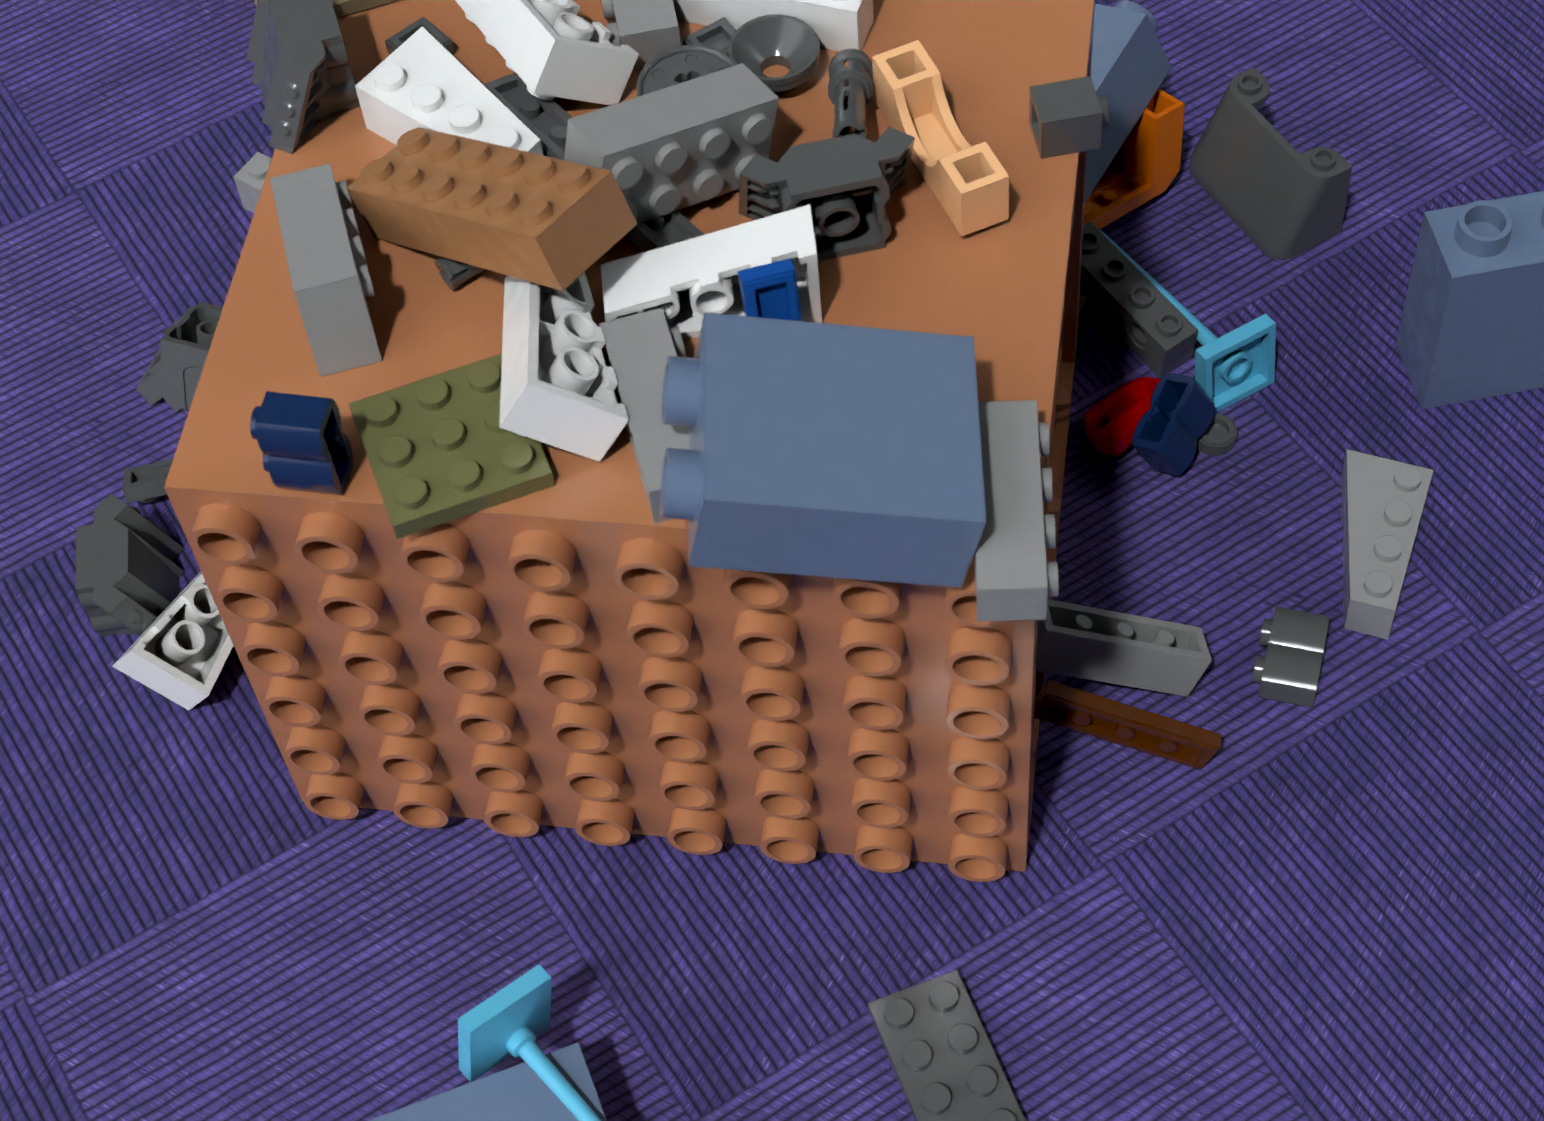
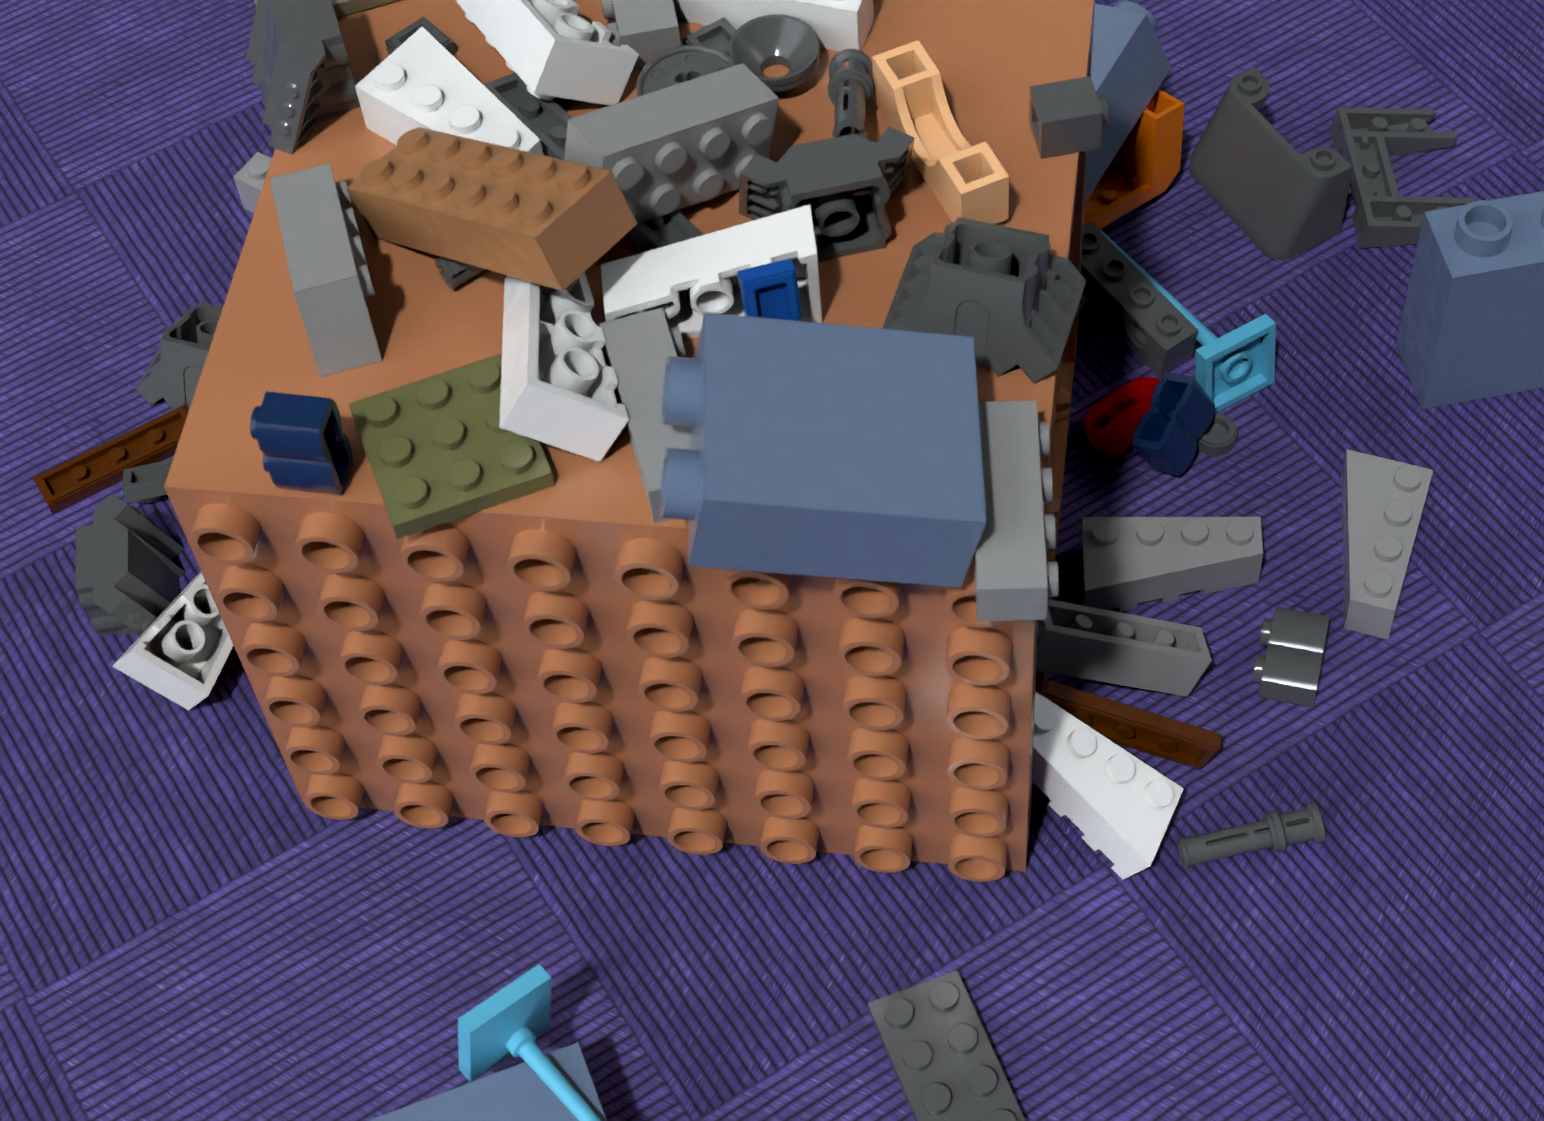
(106, 463): none -> reddish brown tile
(993, 288): none -> dark grey slope
(1101, 788): none -> white wedge
(1166, 557): none -> light grey wedge
(1273, 831): none -> dark grey pin
(1366, 141): none -> dark grey wedge

